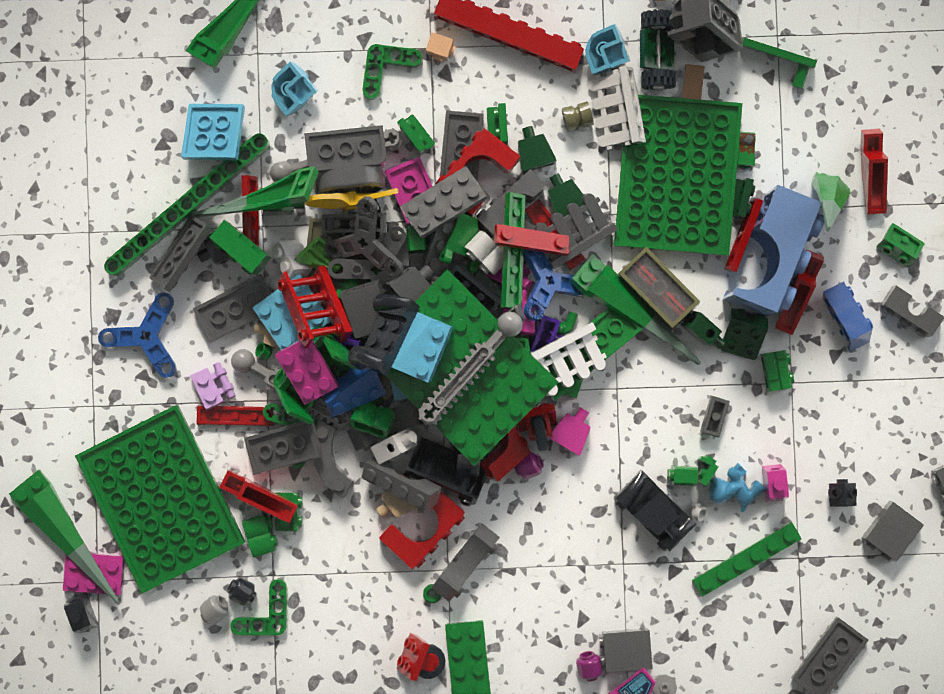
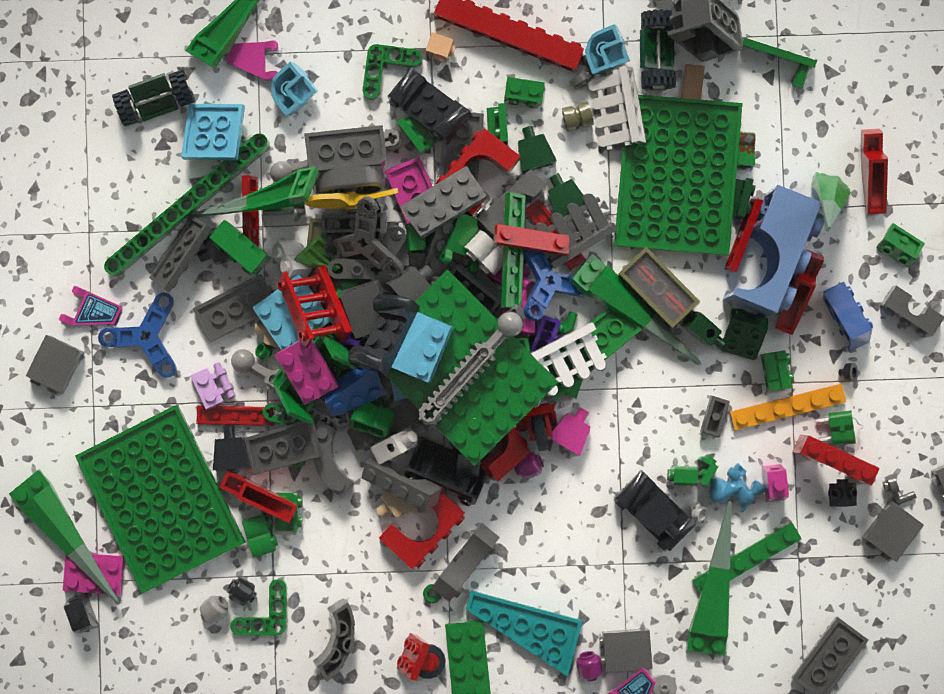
(54, 364): none -> dark grey brick
(93, 310): none -> flag
(153, 97): none -> plate
(230, 451): none -> black torso
(251, 58): none -> dark pink flag
(340, 641): none -> dark grey brick
(428, 106): none -> black piece
(524, 92): none -> green bracket
(535, 629): none -> teal wing
(580, 80): none -> dark grey plate
(711, 617): none -> green plate
(787, 406): none -> light orange plate
(837, 459): none -> red arch
(841, 428): none -> green piece
(849, 372): none -> black tile
(891, 485): none -> dark grey plate

